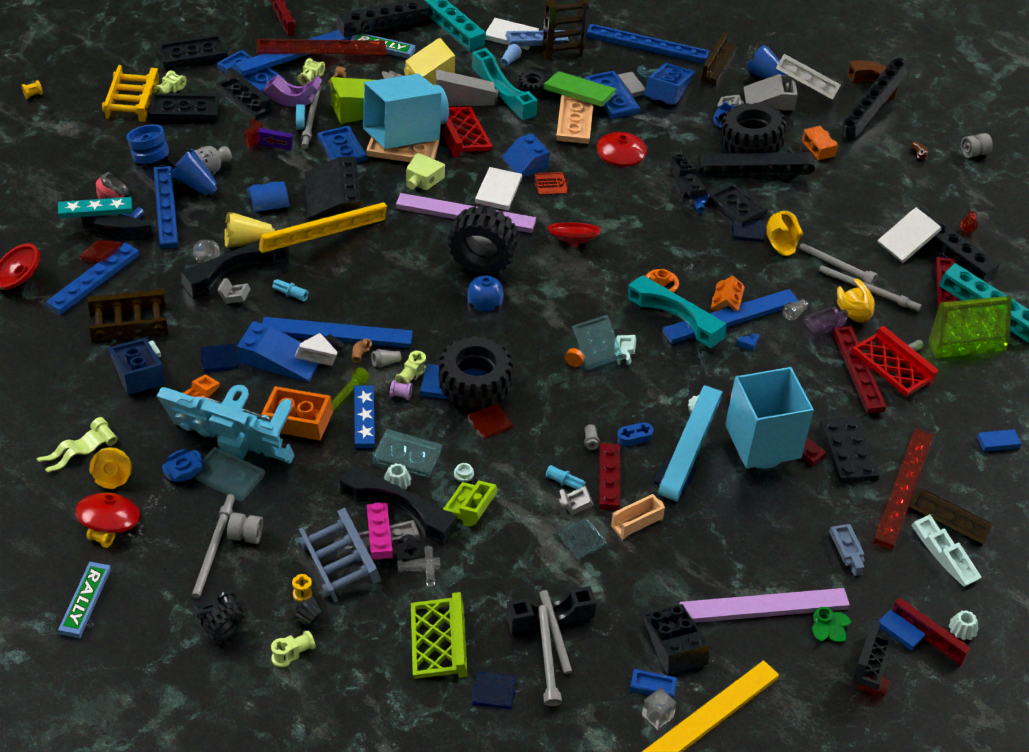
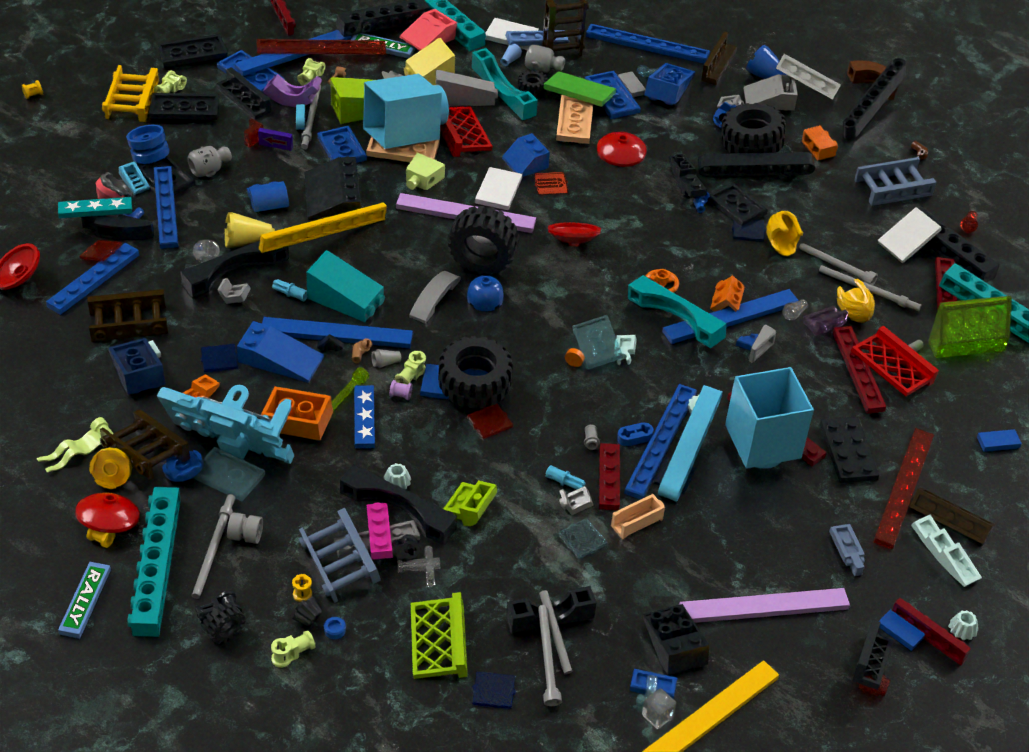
(133, 168): none -> medium azure slope
(150, 430): none -> dark brown fence
(155, 562): none -> teal brick
(193, 173): blue cone -> none
(316, 350): white slope -> none
(334, 628): none -> blue tile
(343, 287): none -> teal slope
(412, 452): clear light blue tile -> none
(428, 28): none -> coral slope
(432, 294): none -> light grey slope
(463, 472): light aqua plate -> none
(543, 59): none -> light grey piece
(651, 687): none -> clear light blue arm
(660, 443): none -> blue tile
(762, 343): none -> light grey slope
(830, 627): green plate -> none
(897, 192): none -> sand blue fence
(976, 145): light grey wheel -> none

